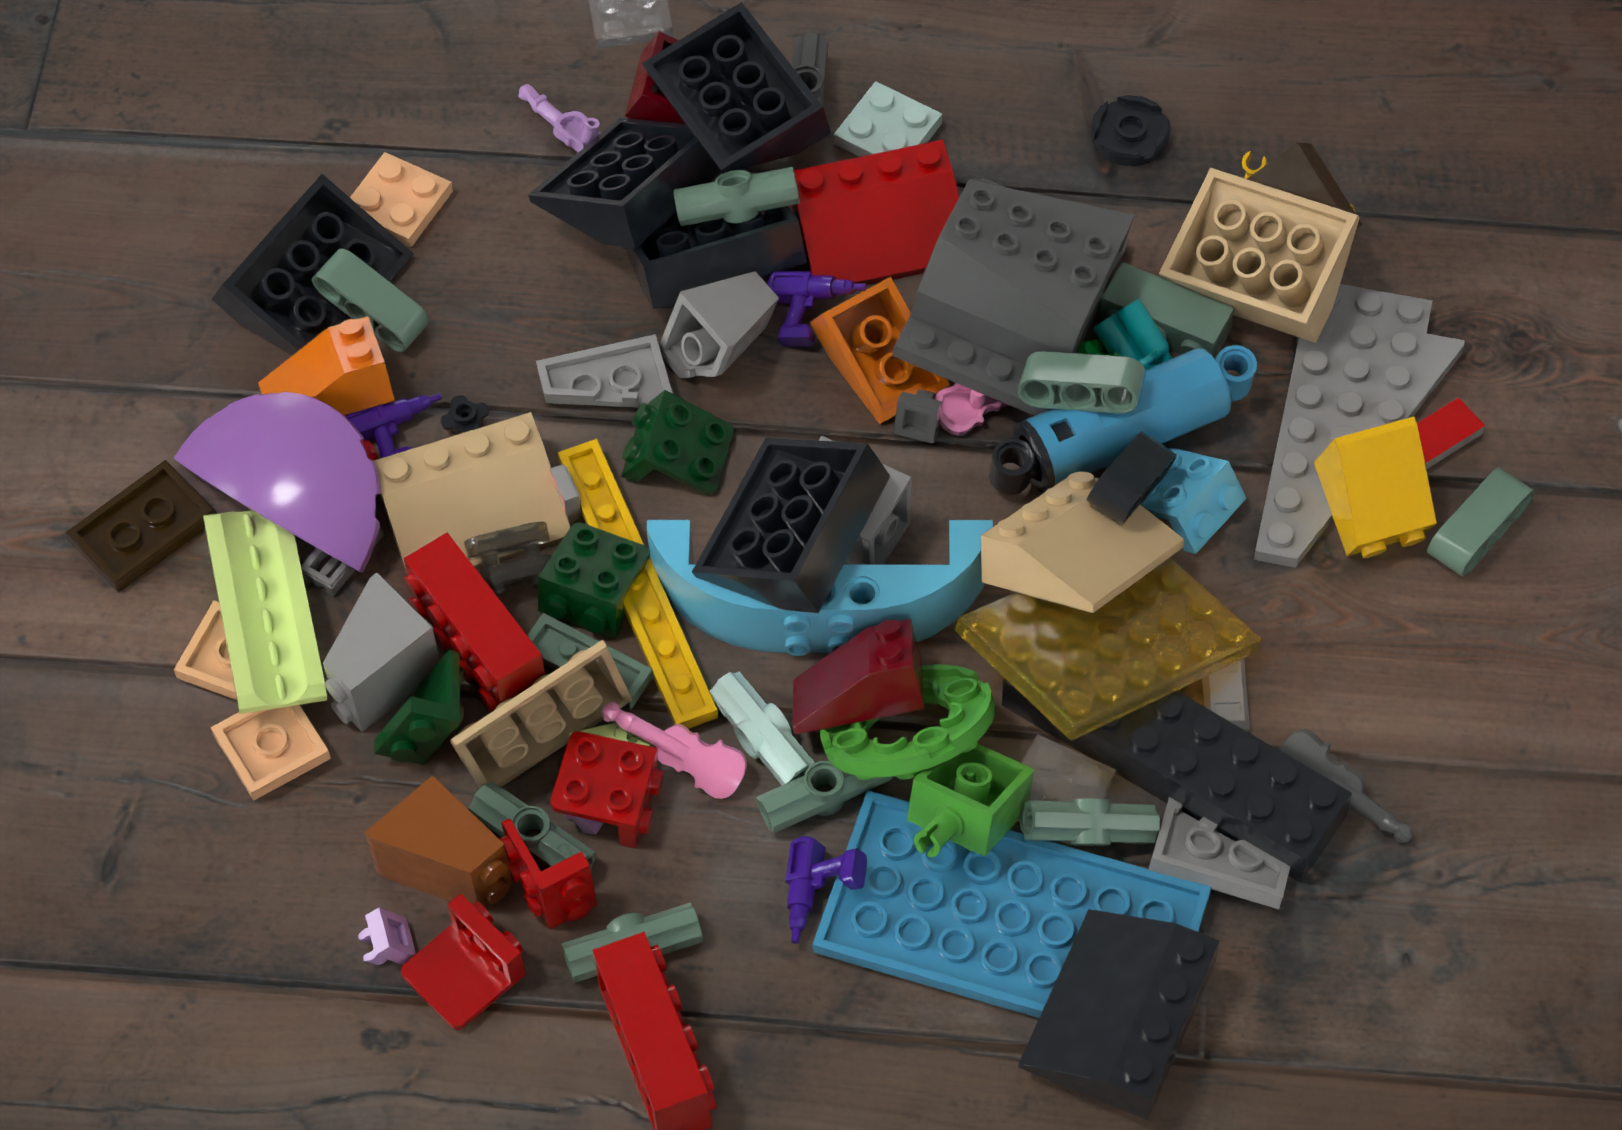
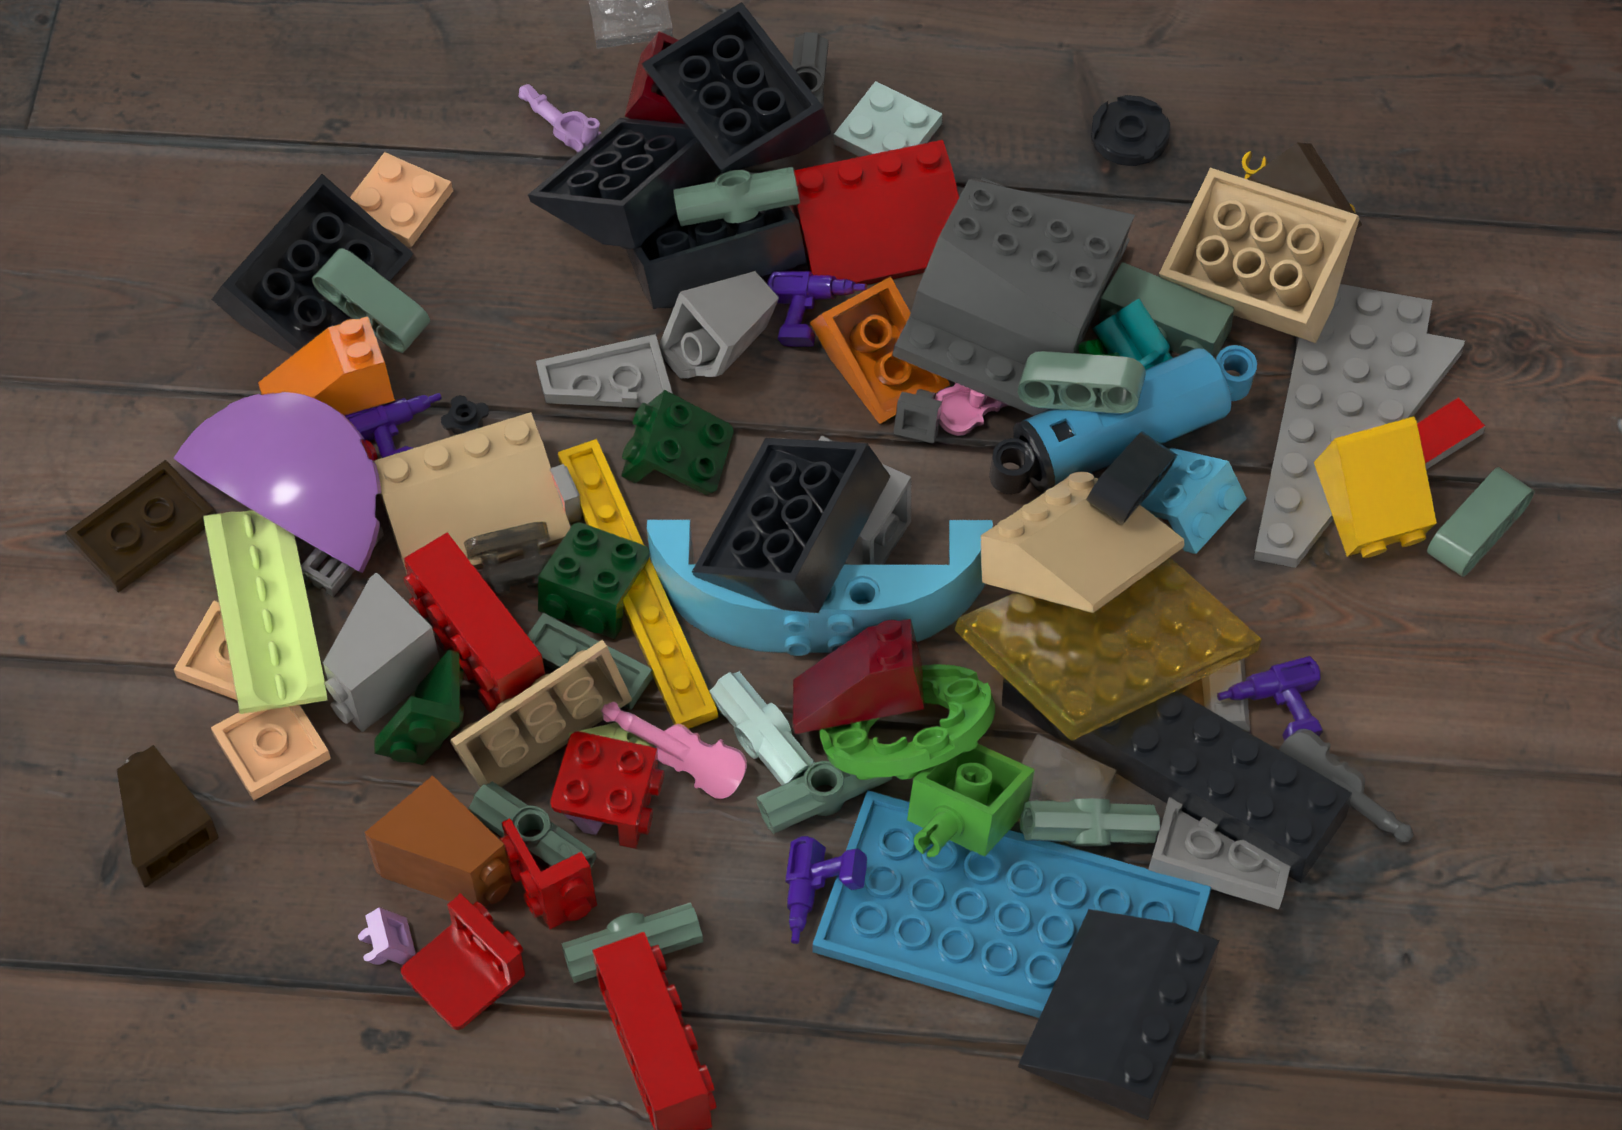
(160, 816): none -> dark brown slope
(1285, 684): none -> dark purple piece

